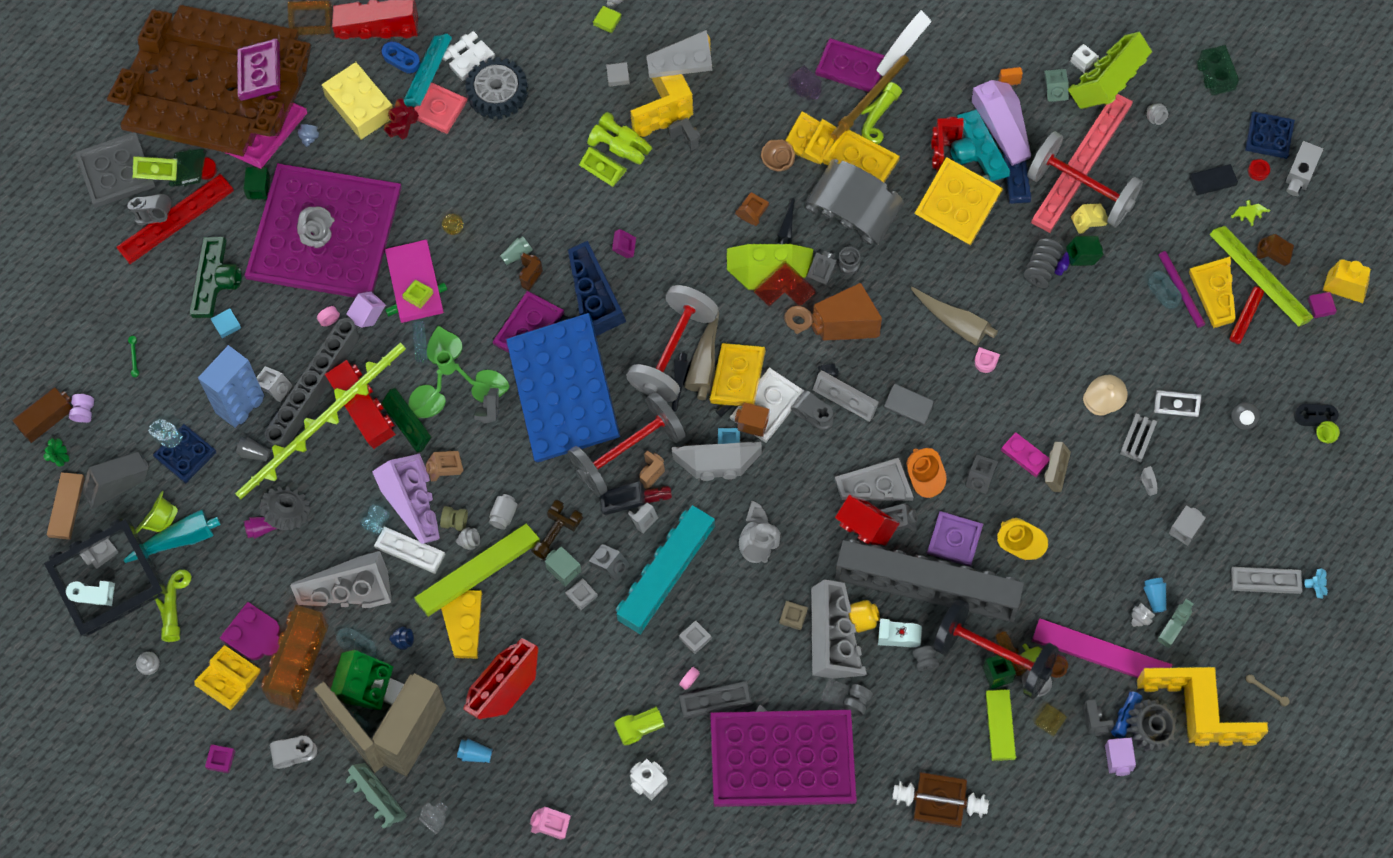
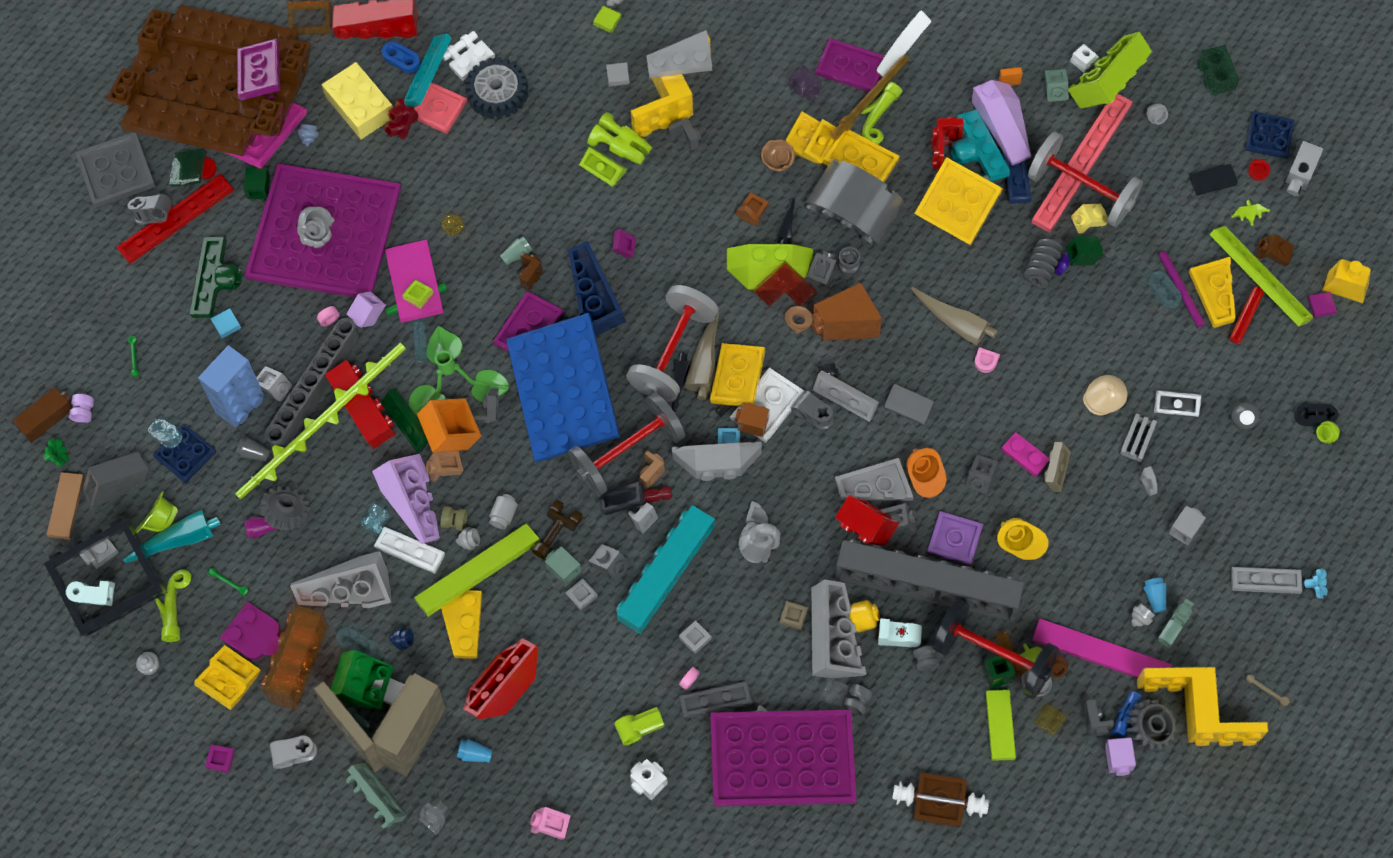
(154, 168): lime slope -> none
(242, 590): none -> green hinge
(449, 425): none -> orange piece

